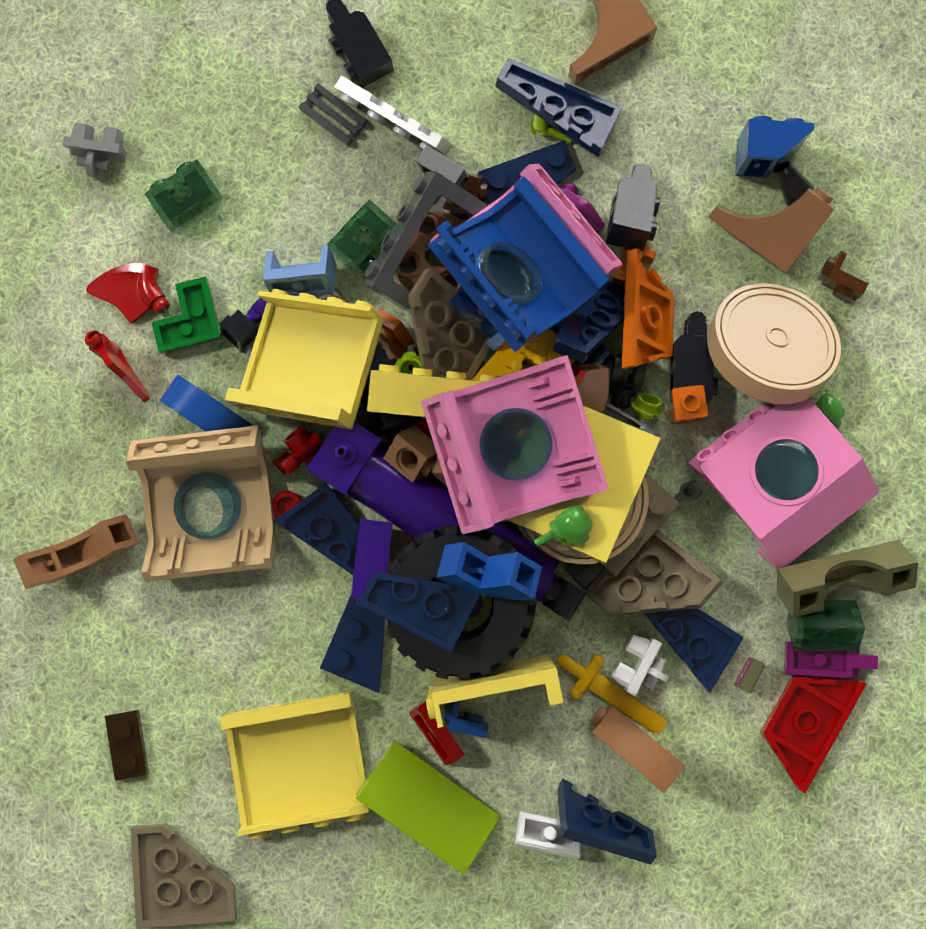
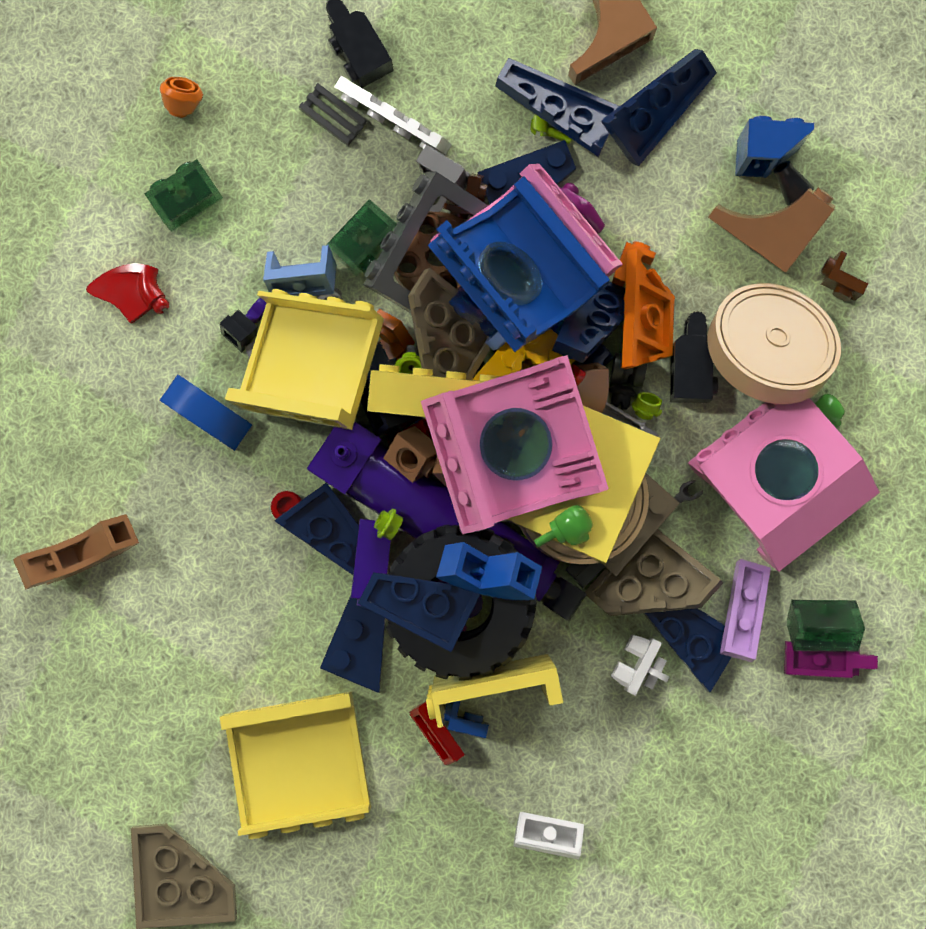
(82, 144): light grey hips -> none
(115, 361): red arm -> none
(126, 745): dark brown plate -> none
(180, 96): none -> orange cone
(197, 322): green plate -> none
(230, 465): tan panel -> none
(302, 448): red plate -> none
(388, 524): none -> lime plate
(428, 806): lime slope -> none
(590, 679): yellow sword -> none
(595, 826): dark blue wing -> none
(633, 210): hinge -> none
(636, 747): medium nougat arch -> none
(653, 110): none -> dark blue wing
(688, 405): orange bracket -> none
(745, 610): none -> lavender plate
(749, 674): olive tile -> none
(808, 723): red wing -> none
(880, 567): olive arch -> none

